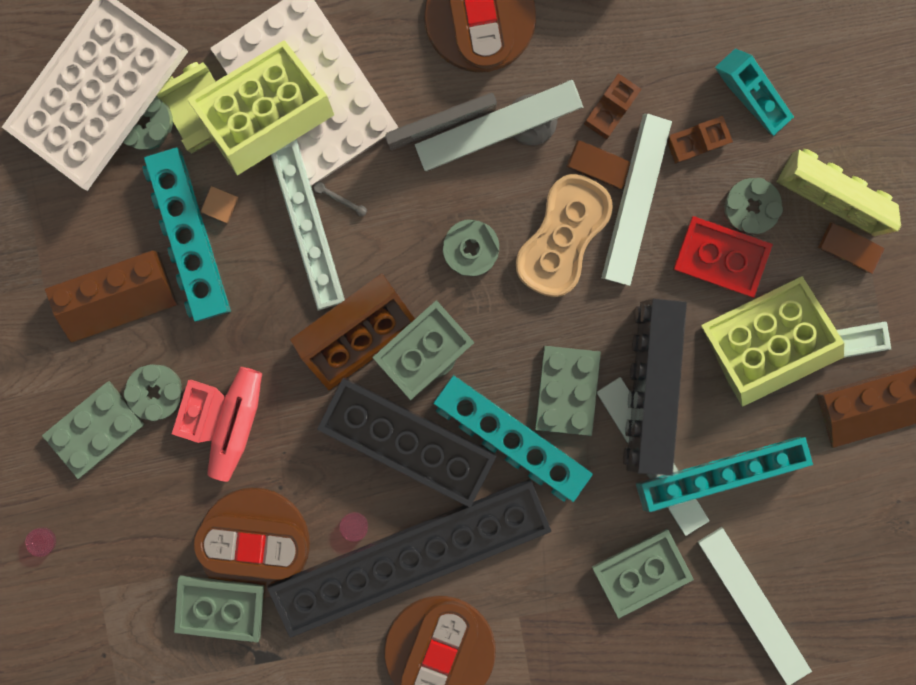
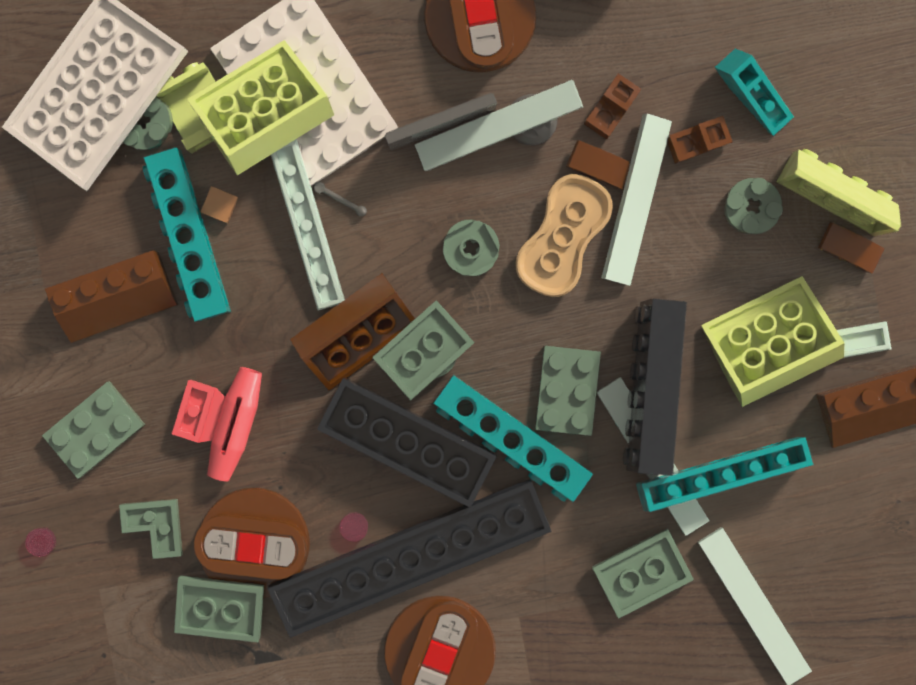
(137, 393): sand green plate -> none
(160, 519): none -> sand green plate
(722, 256): red plate -> none

